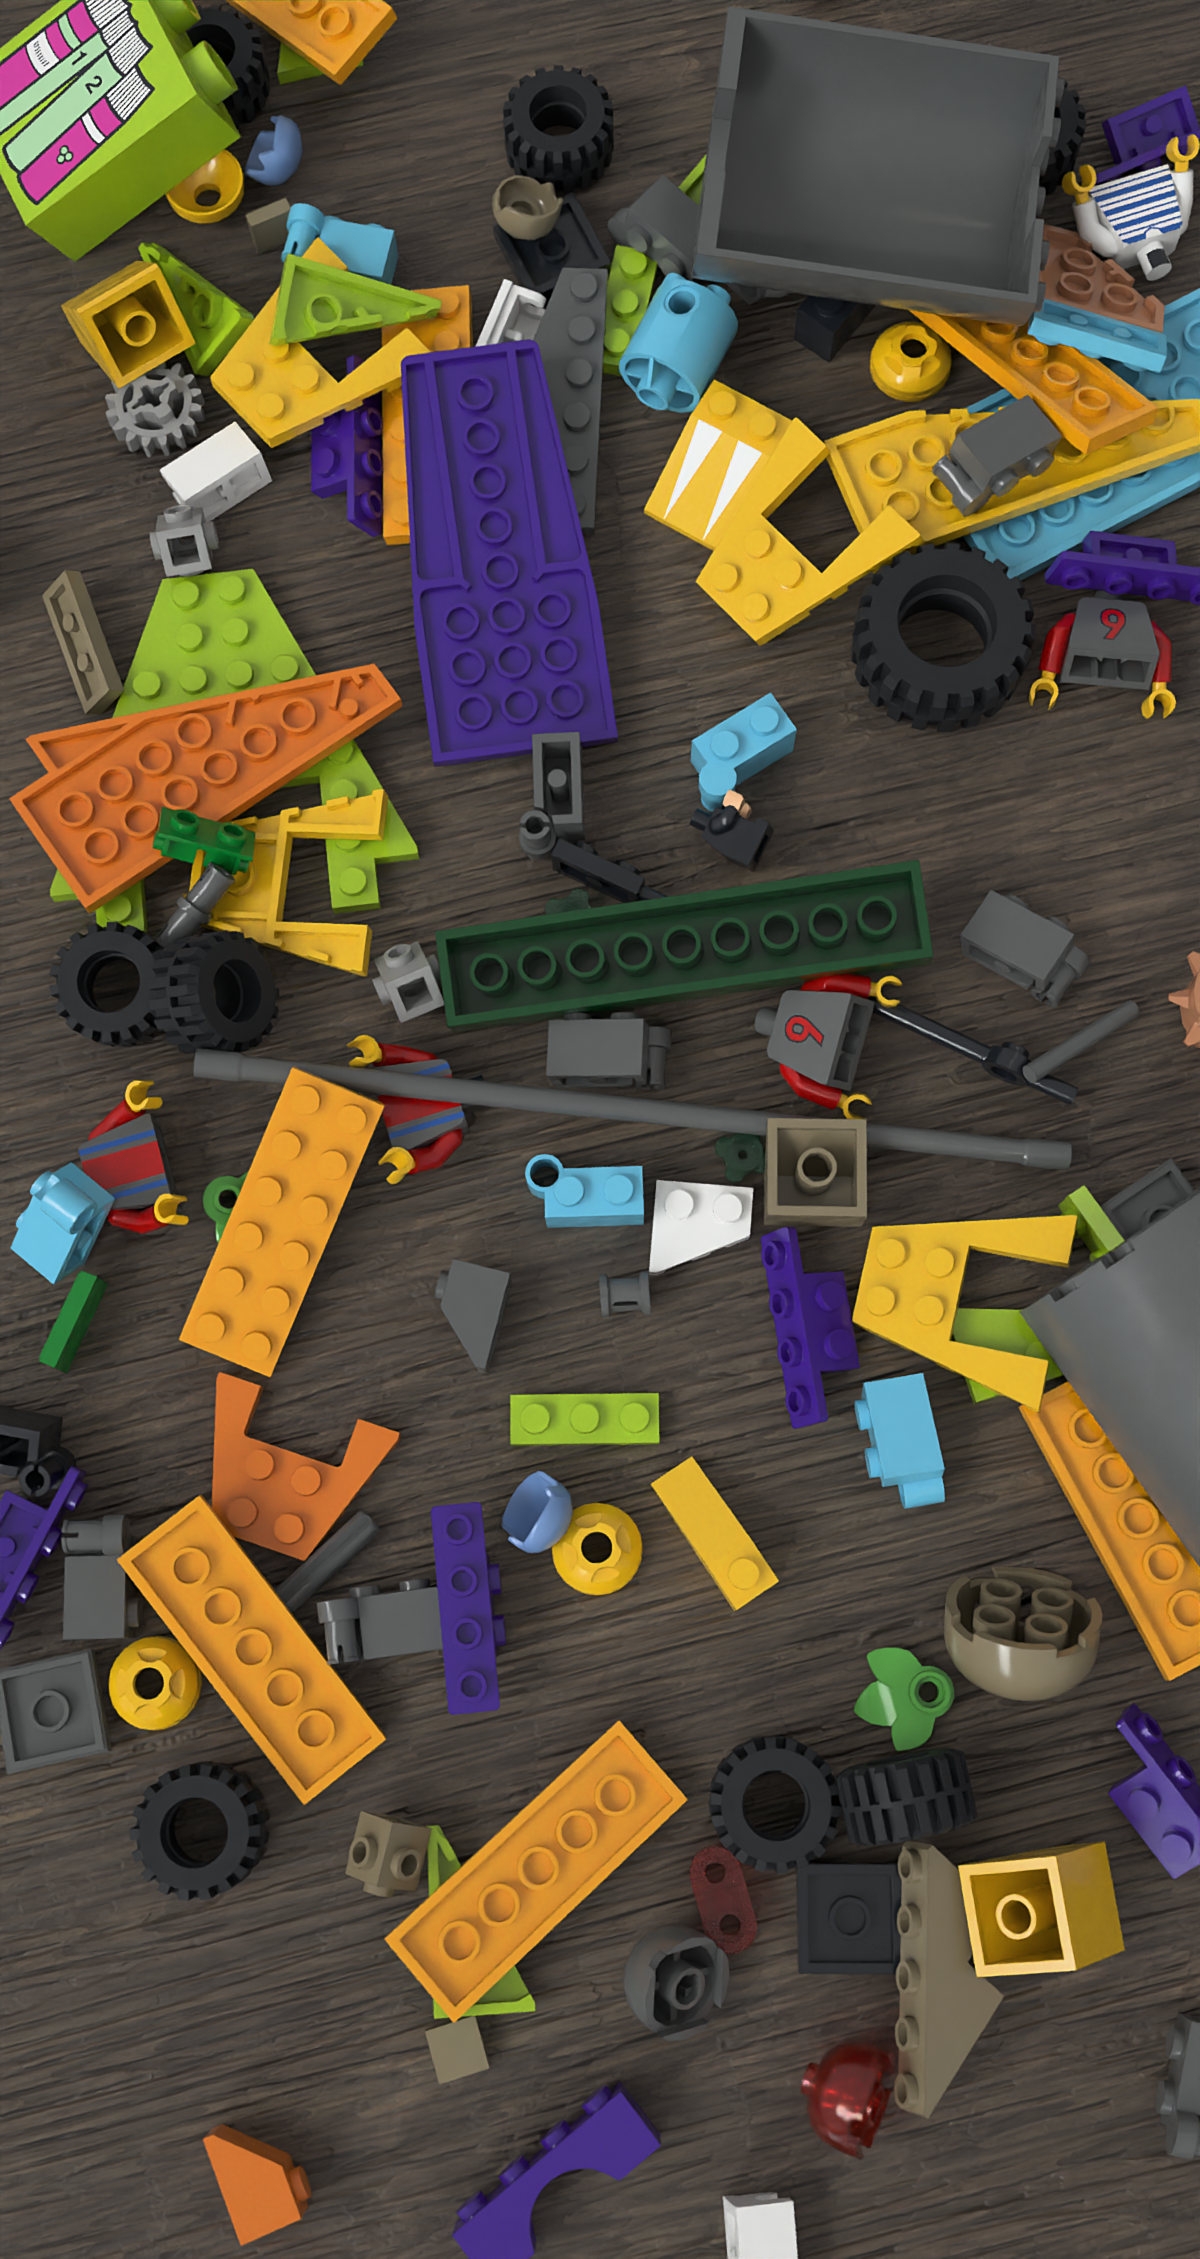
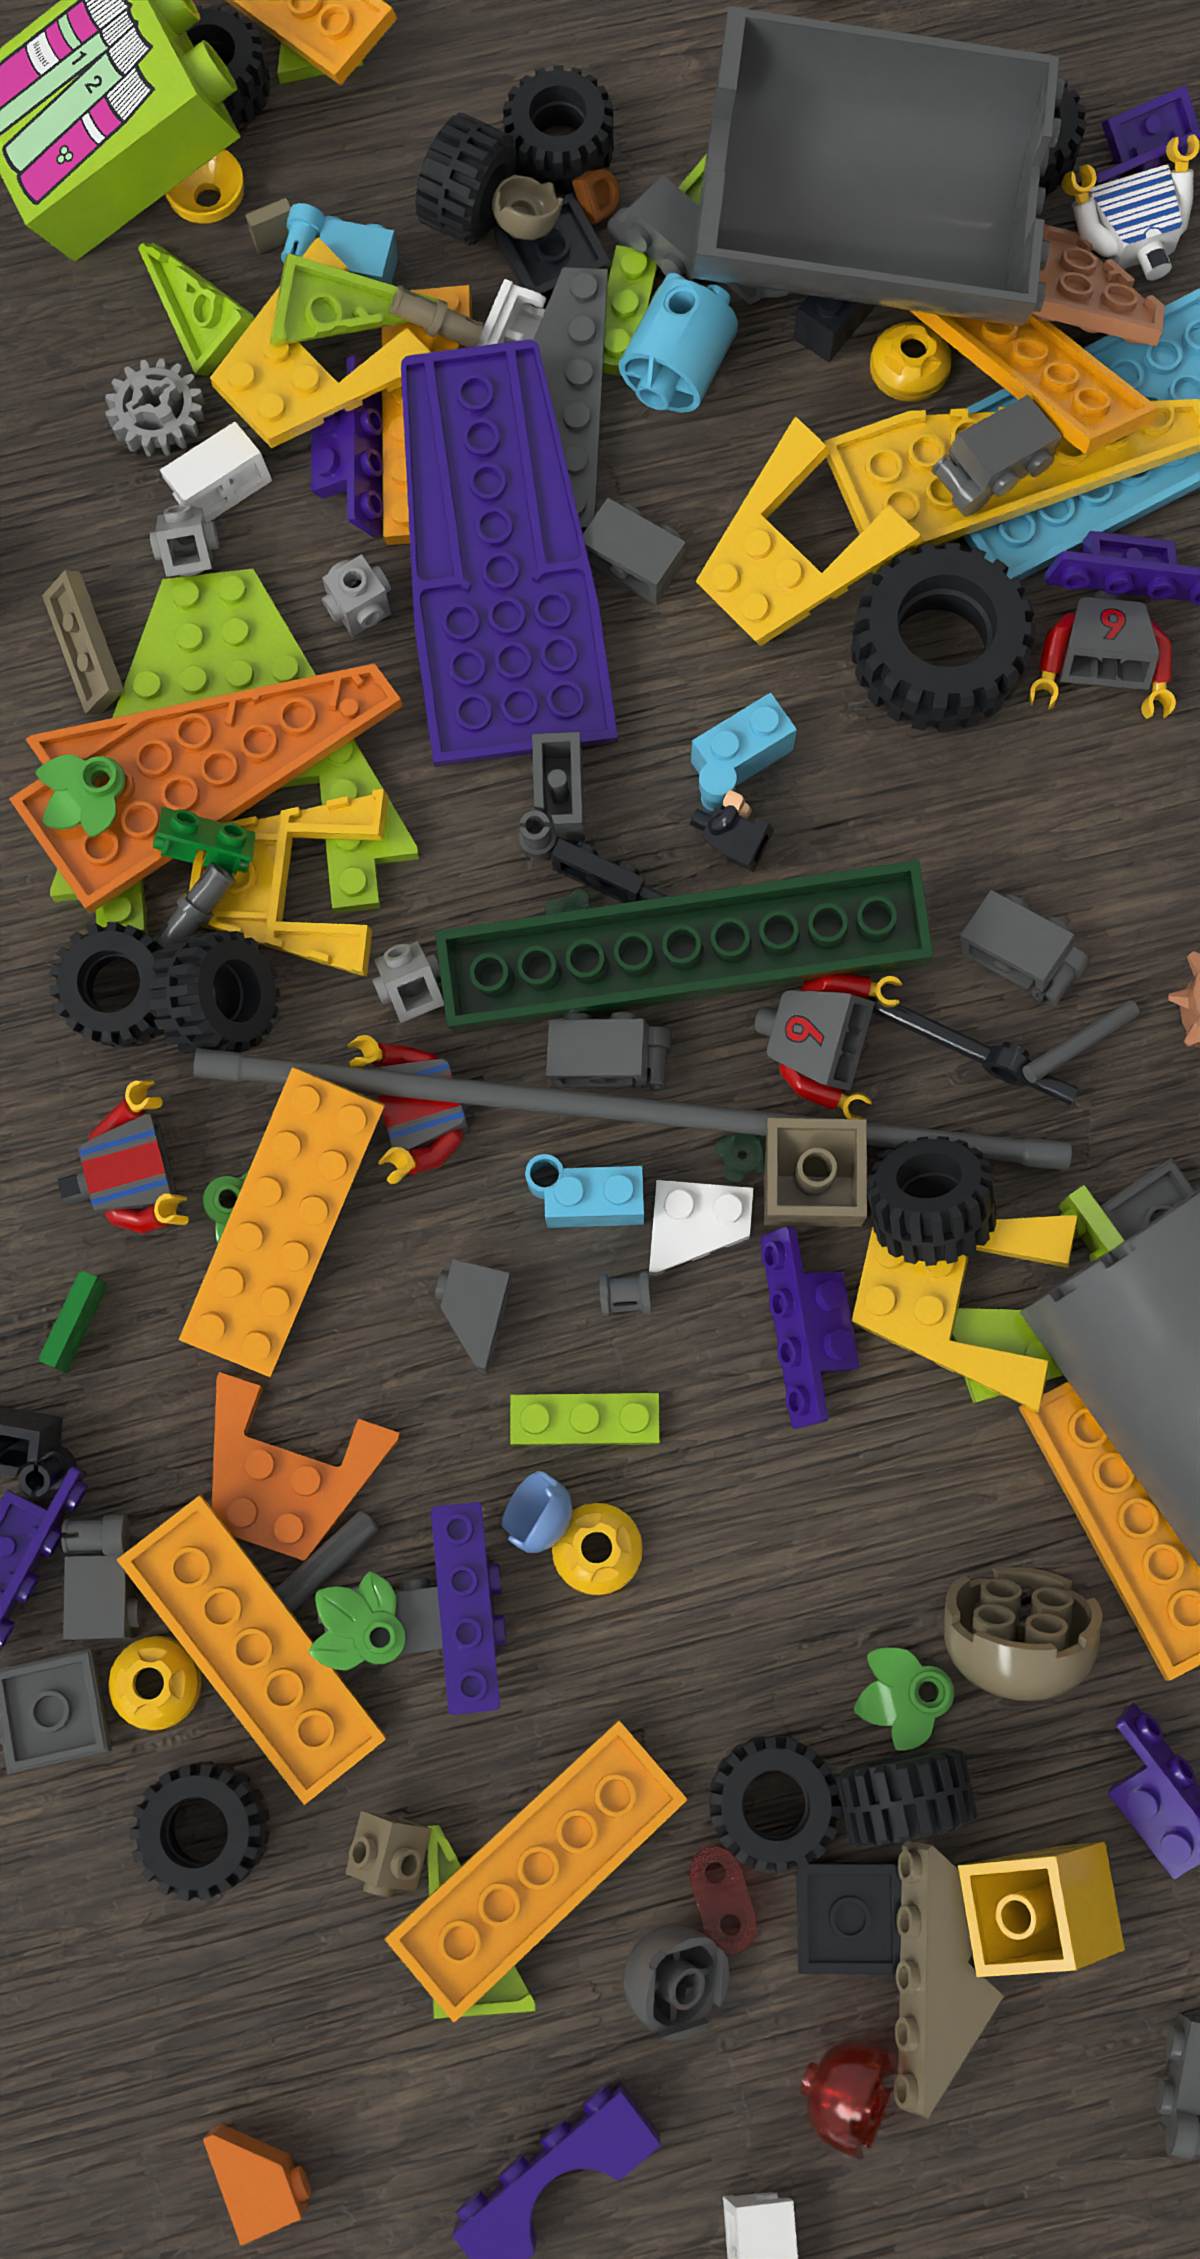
(61, 1222): medium azure hinge -> none
(75, 794): none -> bright green plate
(129, 322): yellow slope -> none
(275, 153): medium blue hair -> none
(351, 1619): none -> bright green plate
(356, 594): none -> light grey brick
(435, 318): none -> dark tan pin
(457, 2048): dark tan tile -> none
(462, 176): none -> black tyre
(597, 194): none -> dark orange tile
(633, 550): none -> dark grey brick
(714, 1533): yellow slope -> none
(715, 464): yellow slope -> none
(902, 1438): medium azure hinge -> none
(932, 1200): none -> black tyre
(1099, 336): medium azure plate -> none

